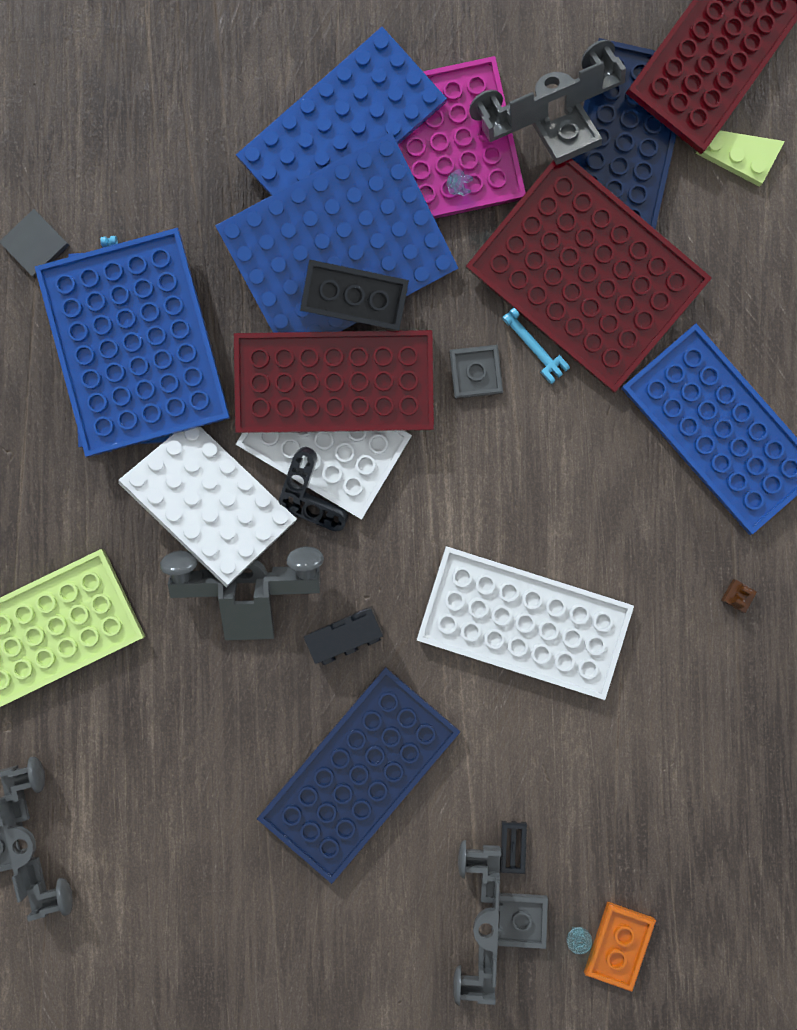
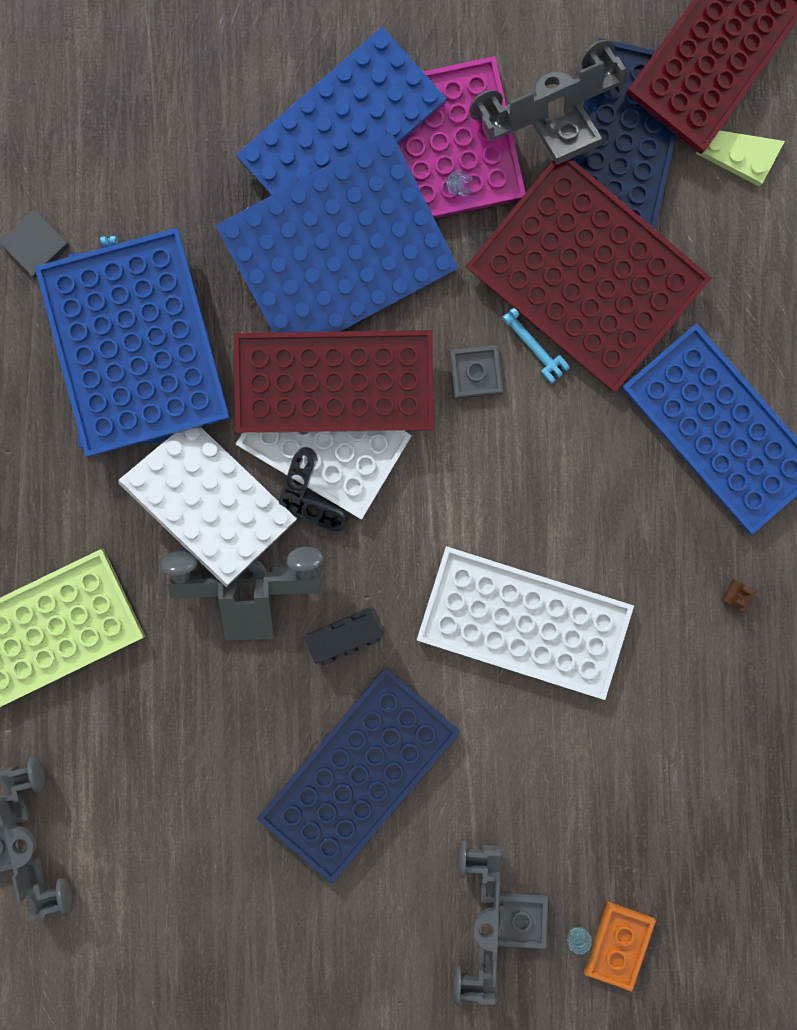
(354, 295): black brick -> none
(513, 825): black tile -> none

